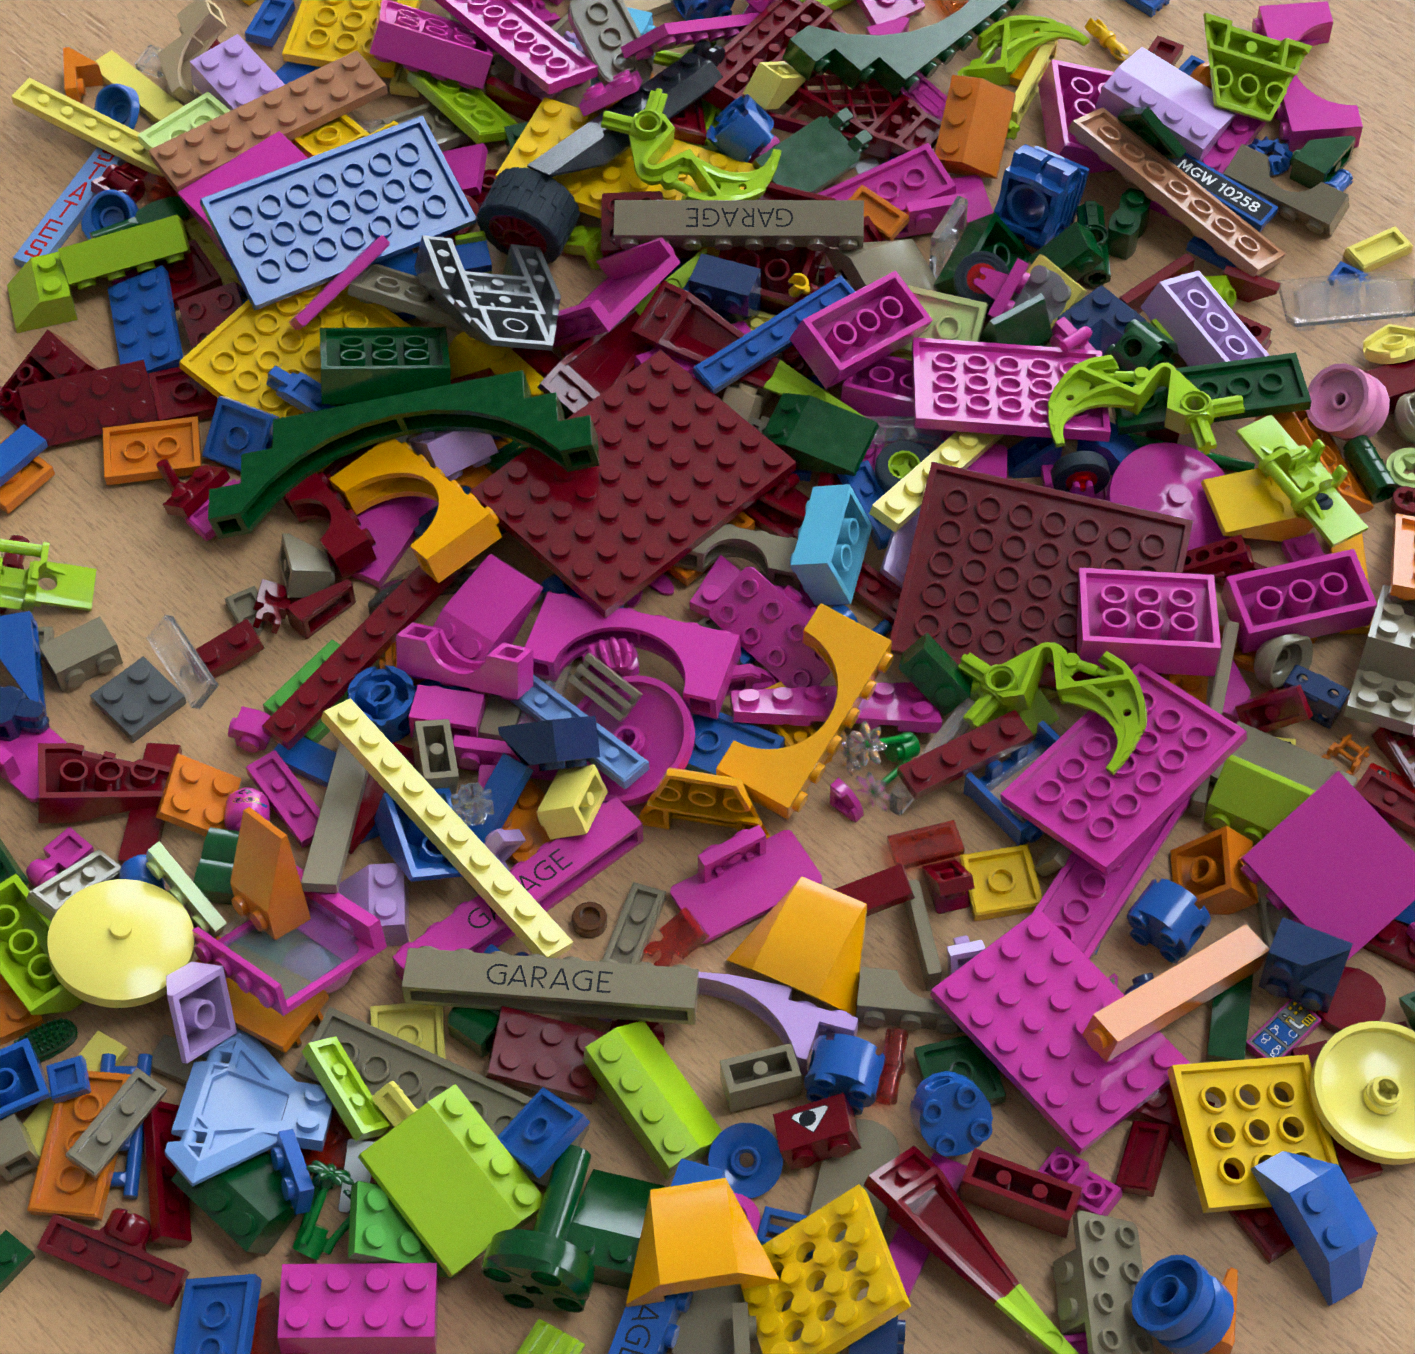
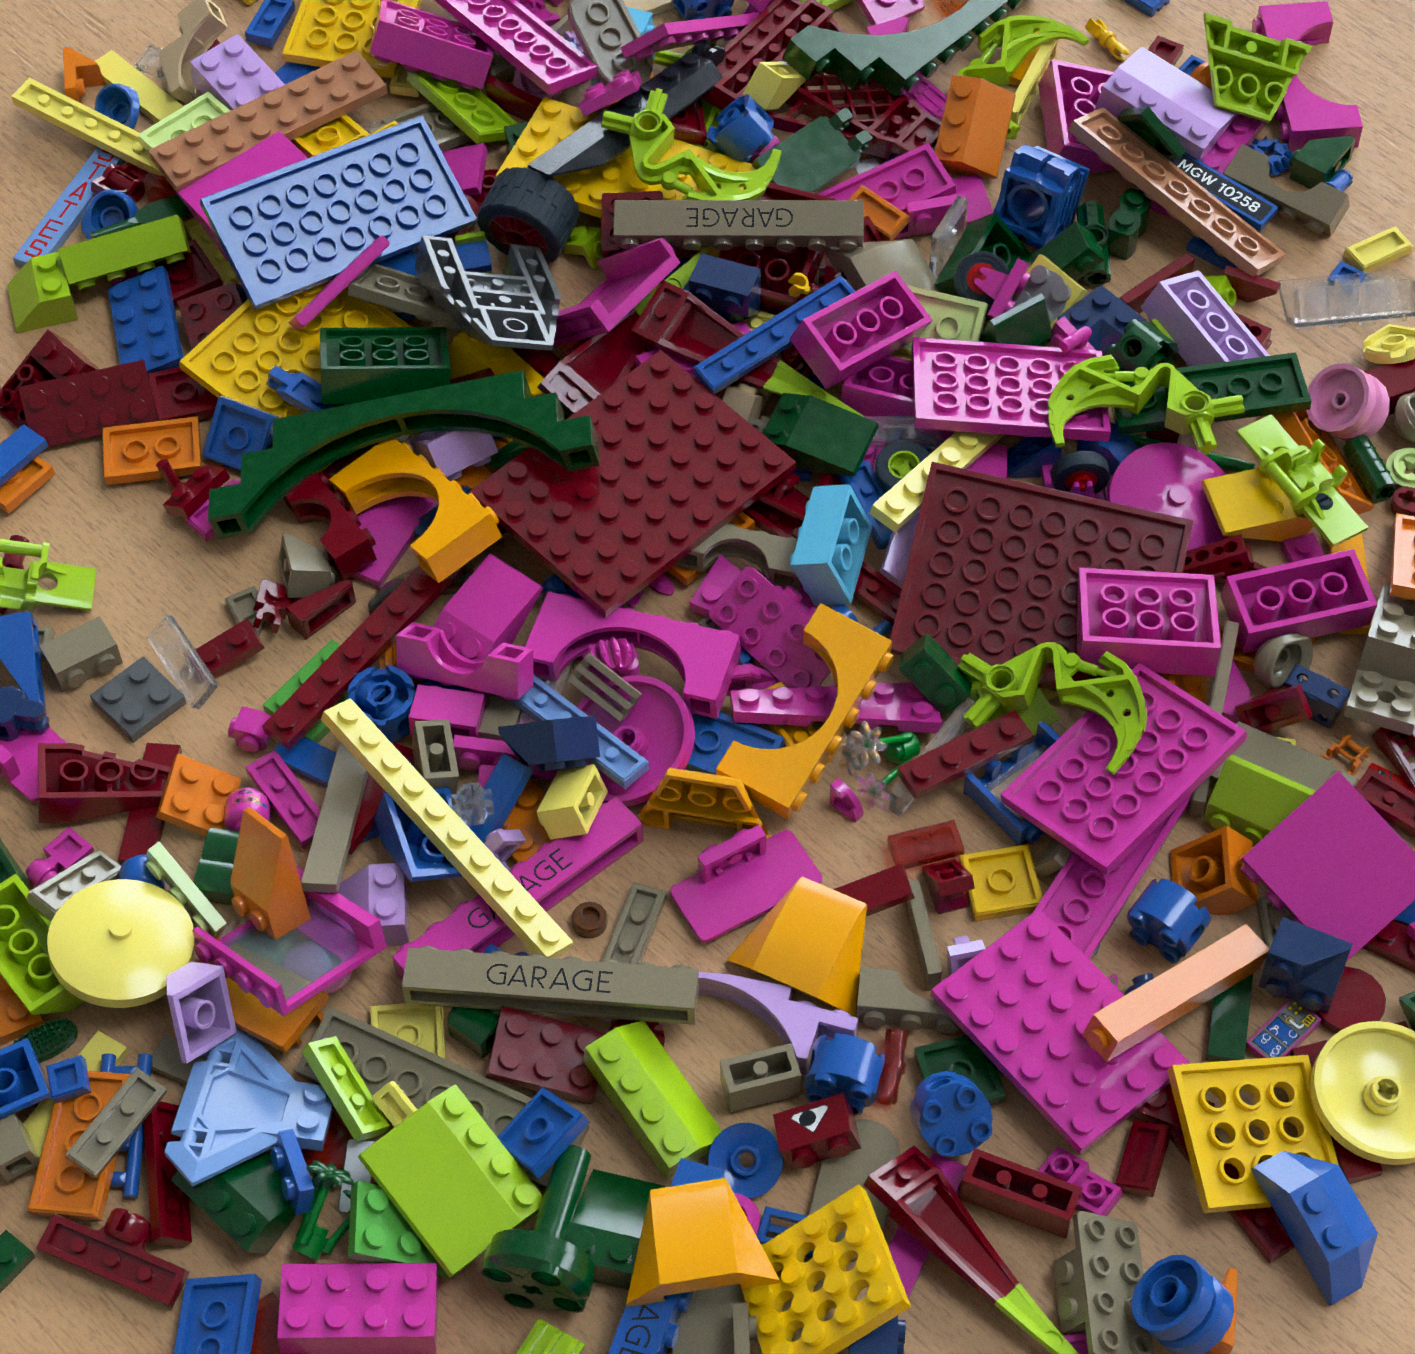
(681, 937): clear red plate -> none

